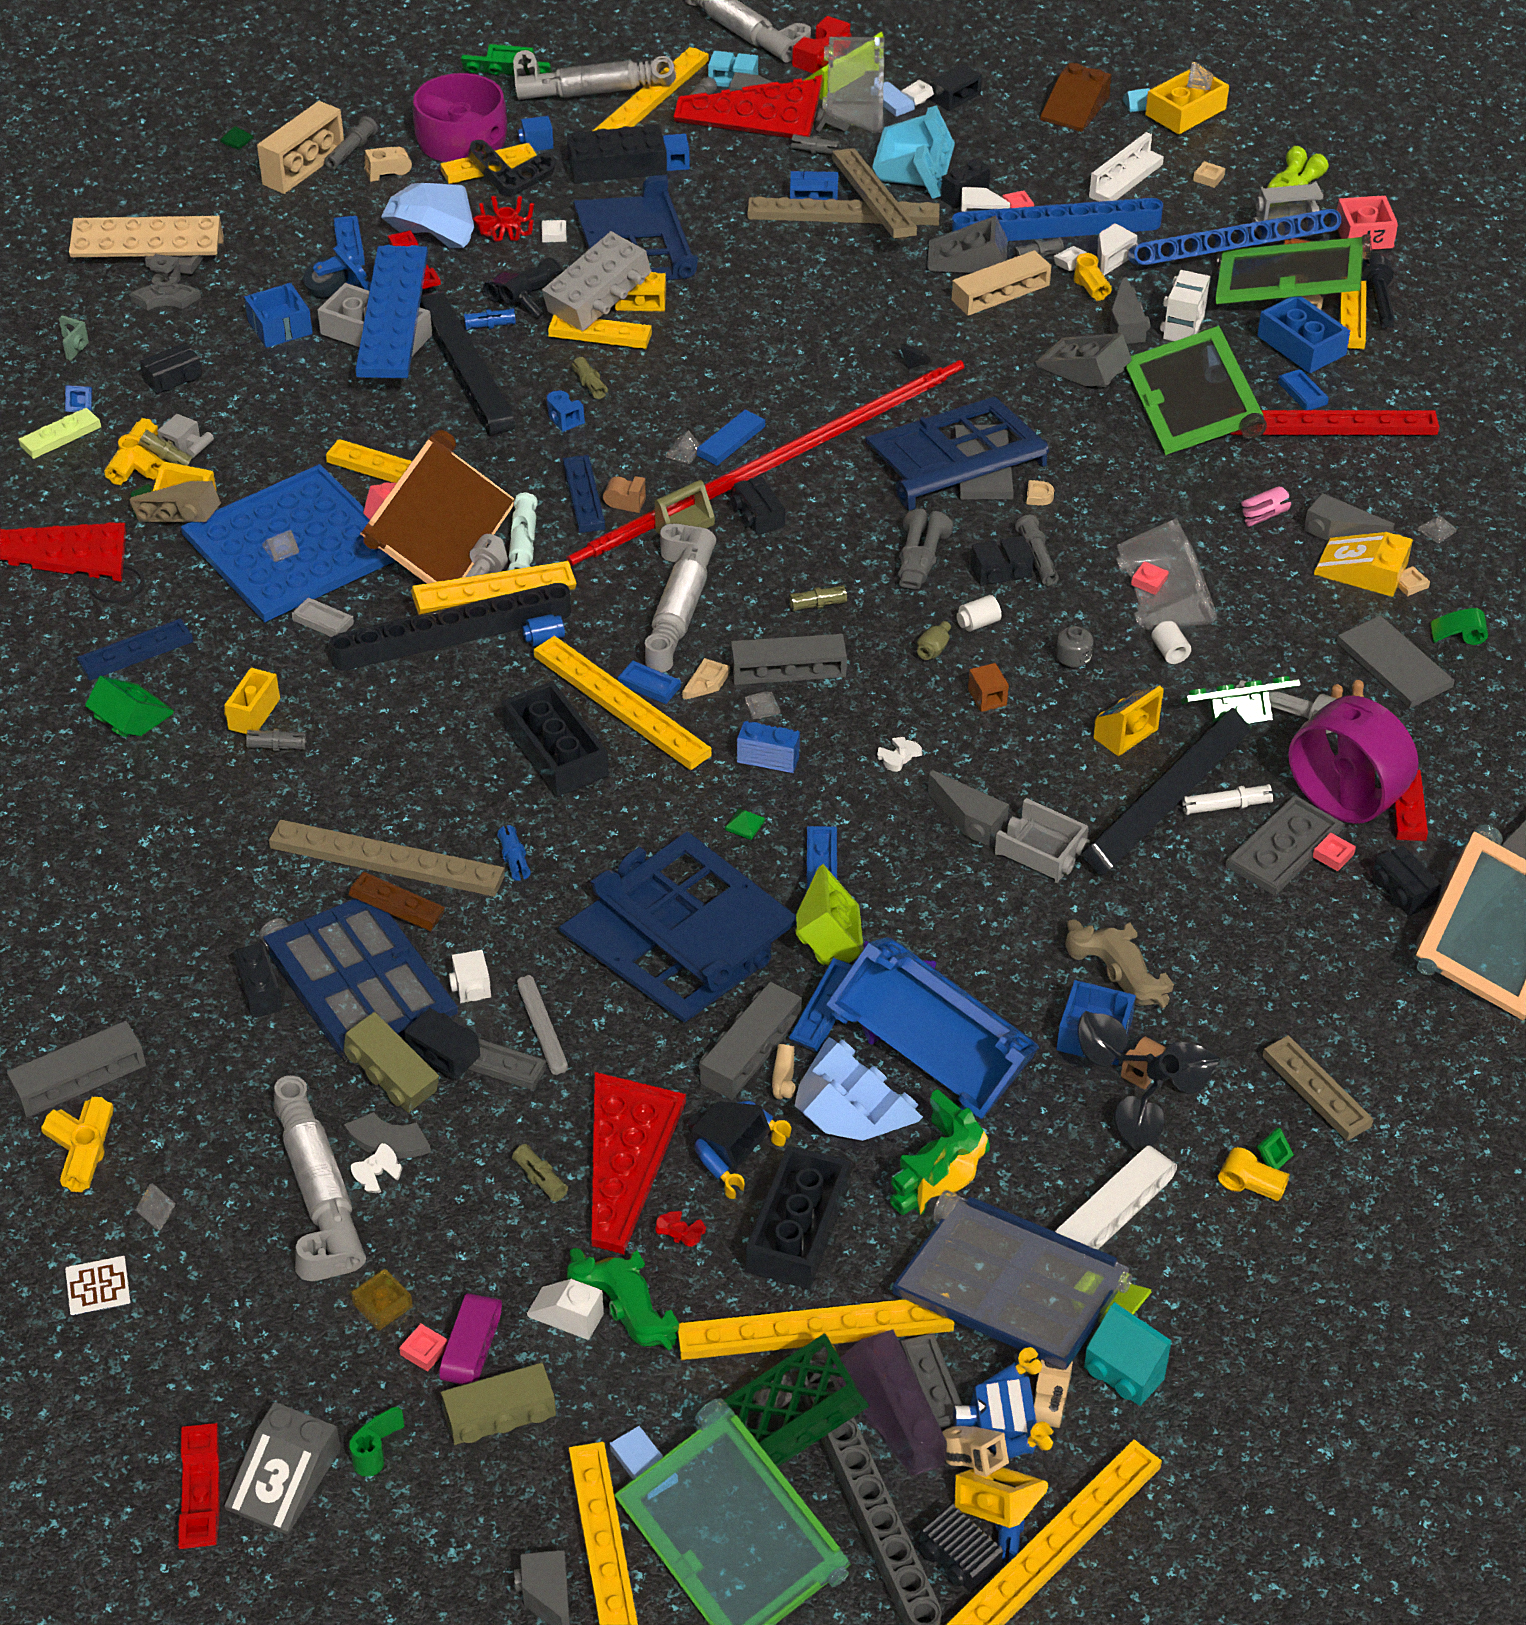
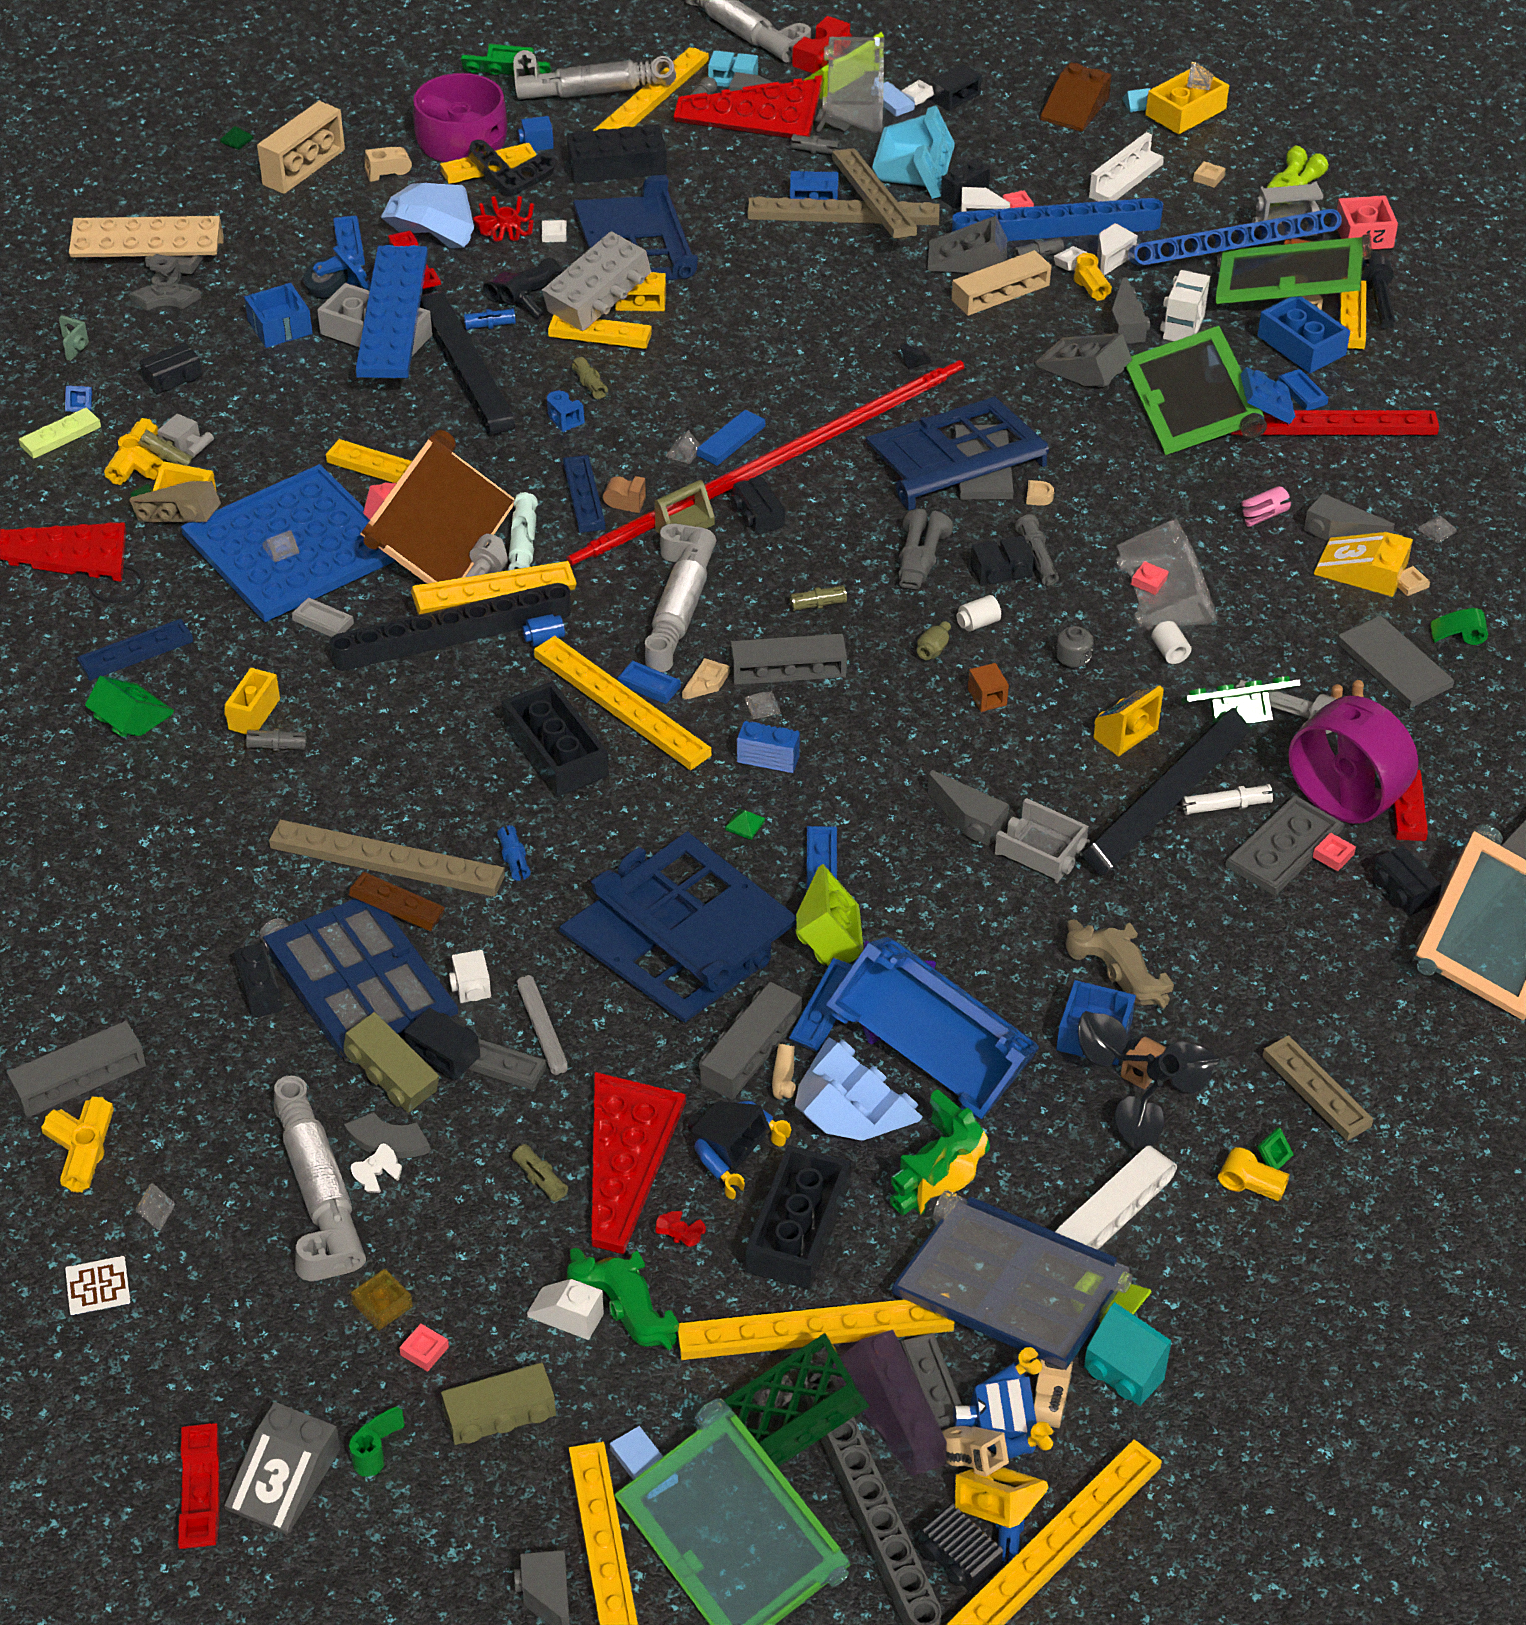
(356, 138): dark grey pin -> none
(470, 1339): magenta beam -> none
(677, 152): blue brick -> none
(902, 754): white piece -> none
(1268, 395): none -> blue plate

